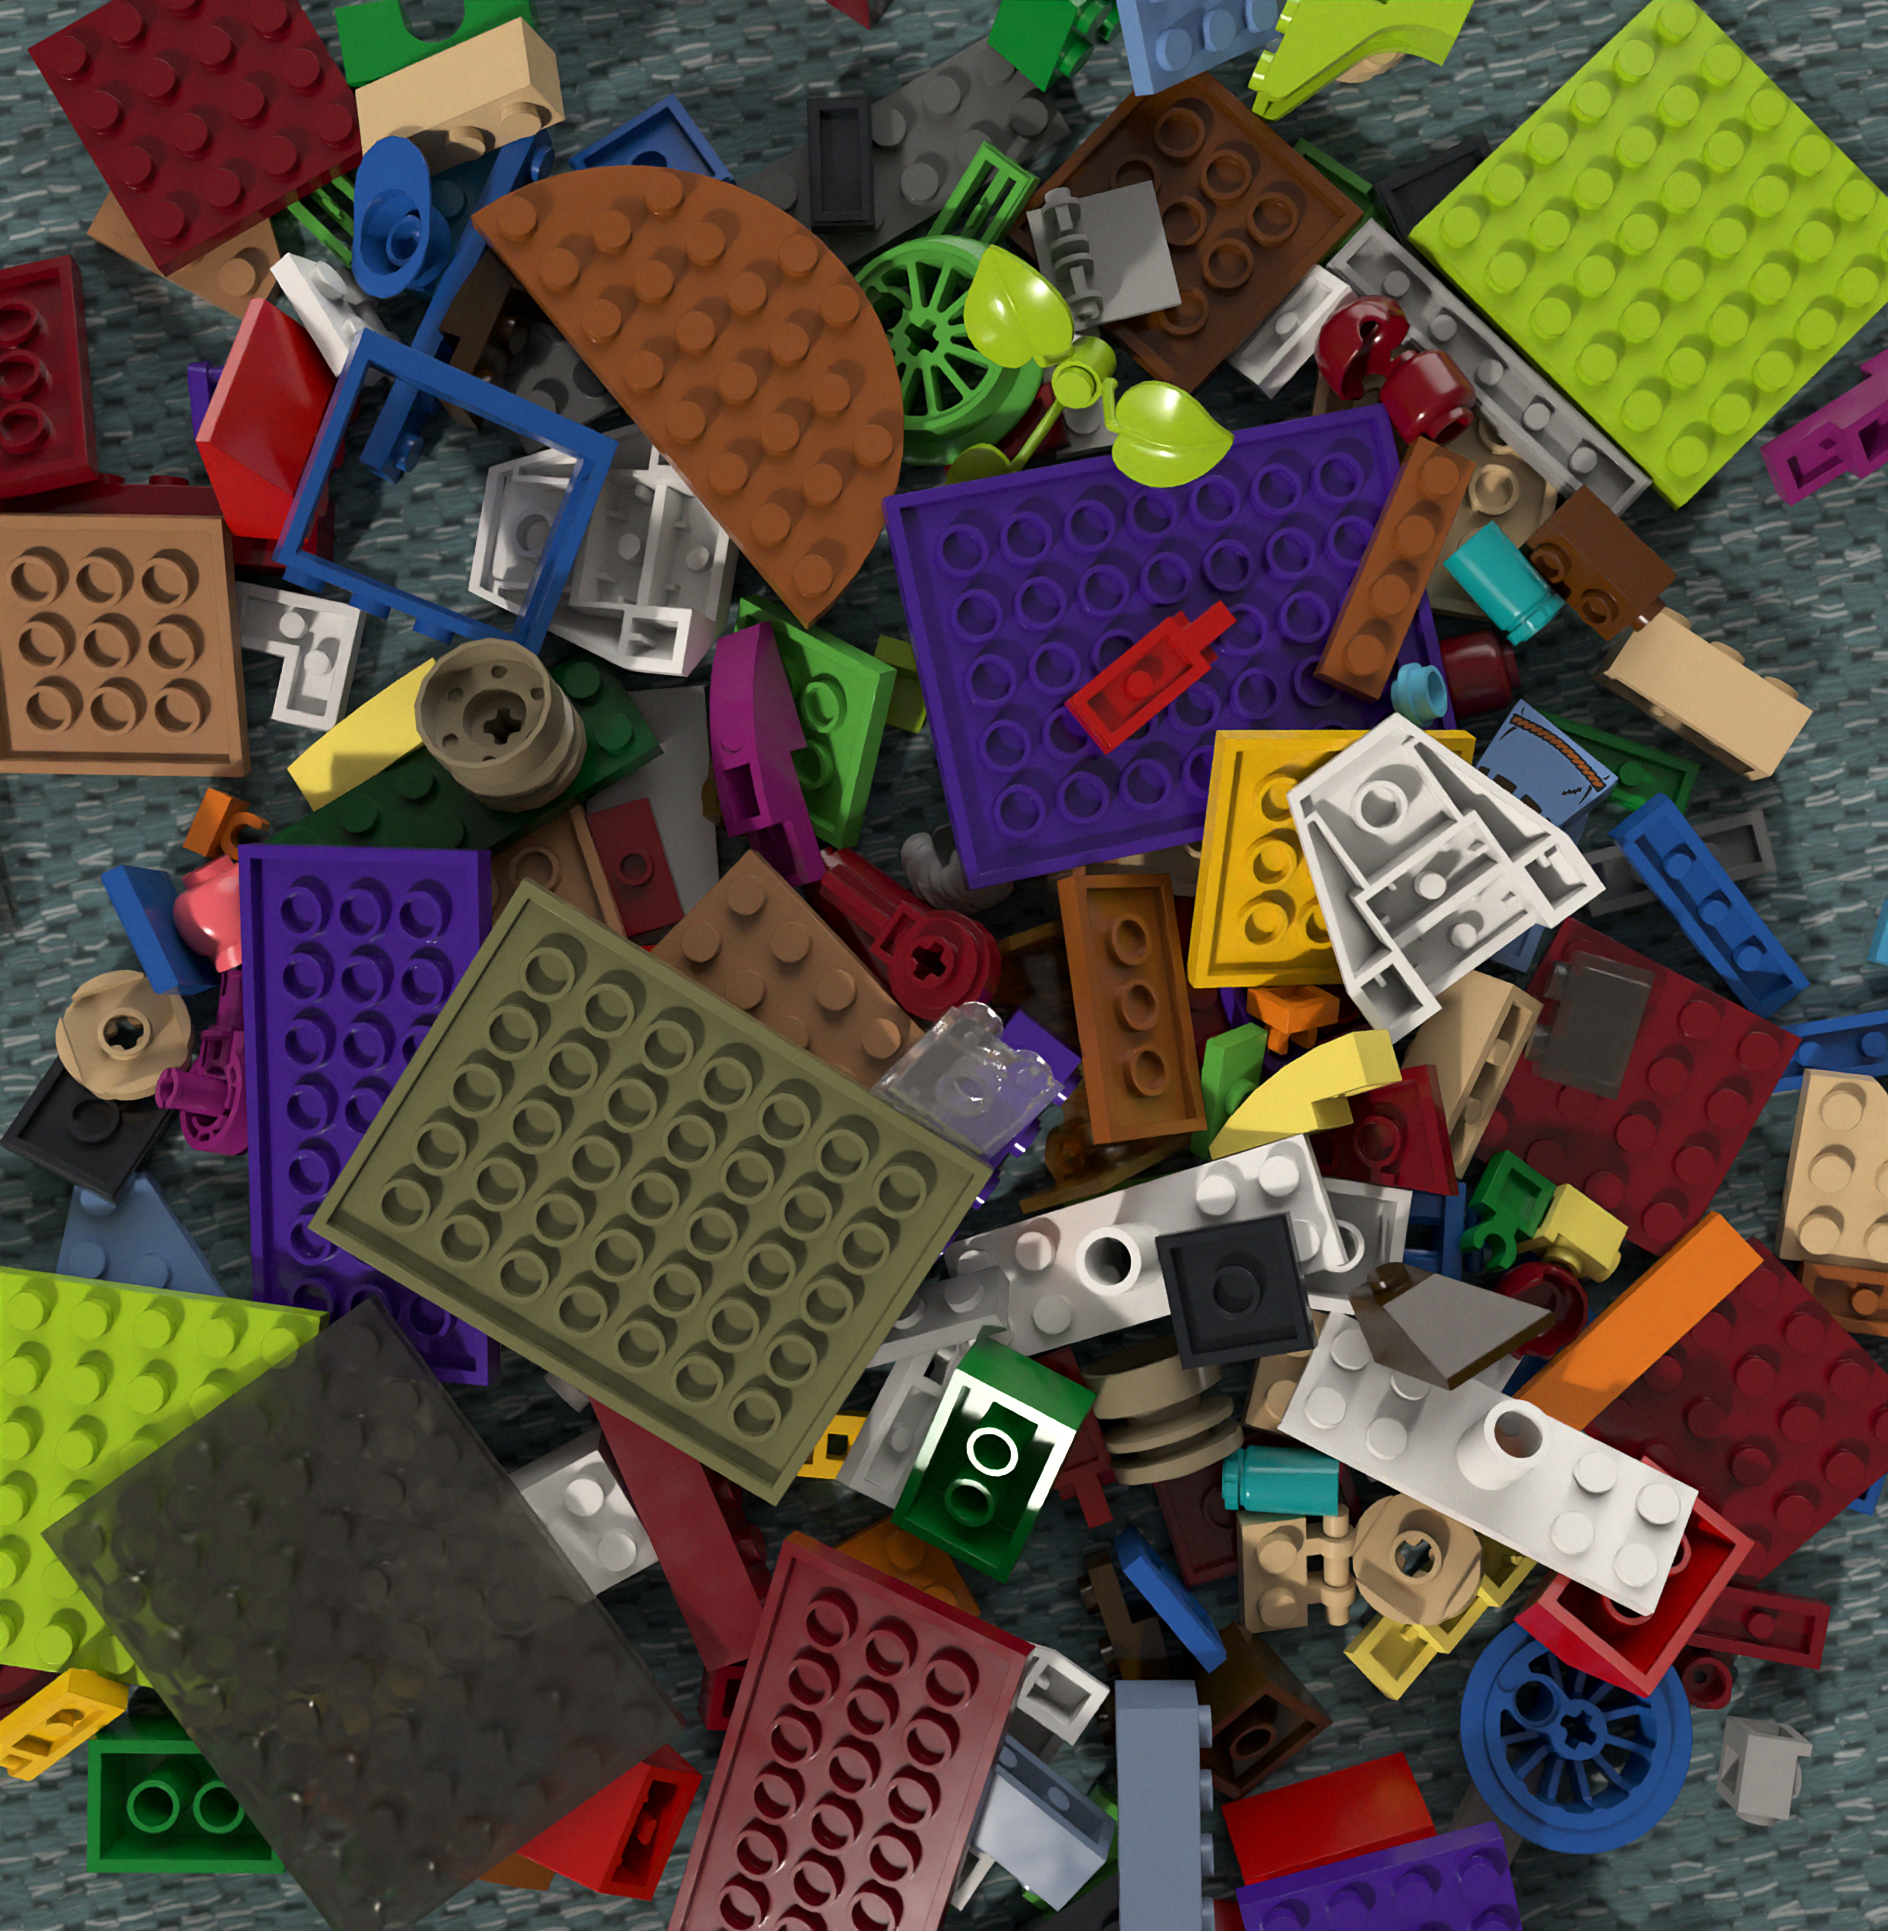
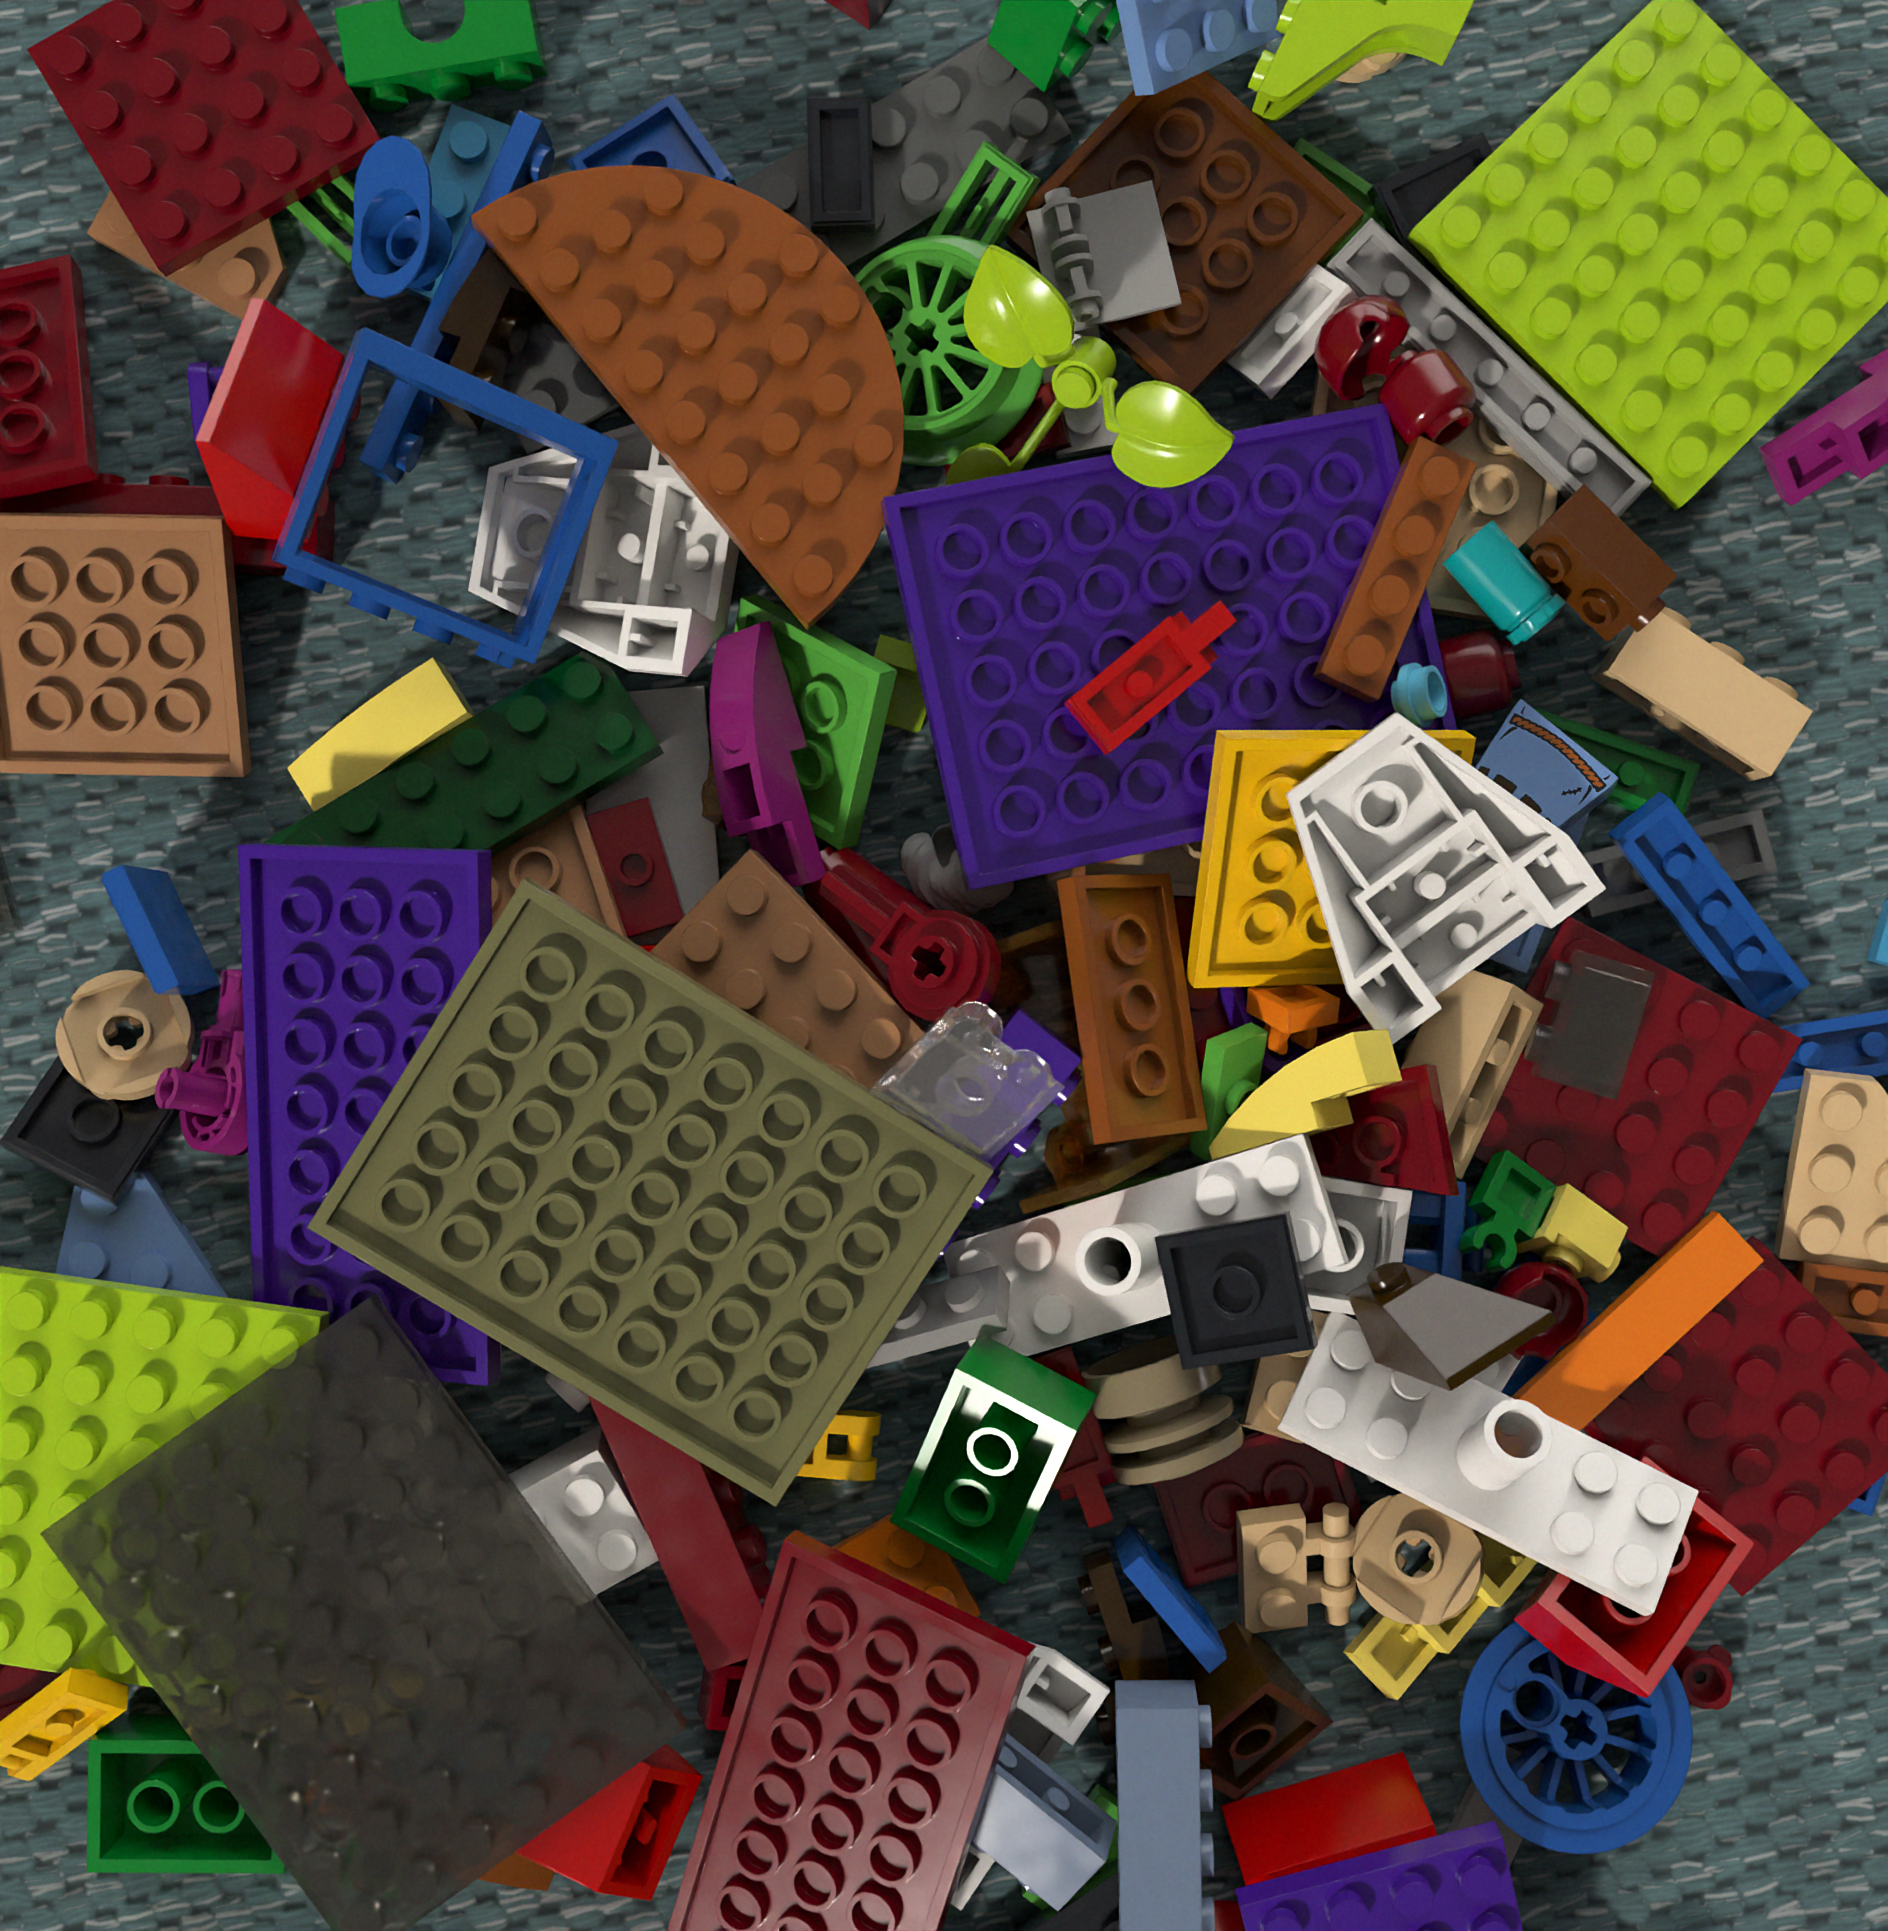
(210, 912): coral piece -> none
(219, 824): orange tile -> none
(318, 649): white plate -> none
(330, 308): white plate -> none
(467, 97): tan brick -> none
(500, 725): dark tan wheel -> none
(899, 1424): white plate -> none
(1281, 1481): teal piece -> none
(1761, 1768): light grey brick -> none
(1765, 1626): dark red plate -> none

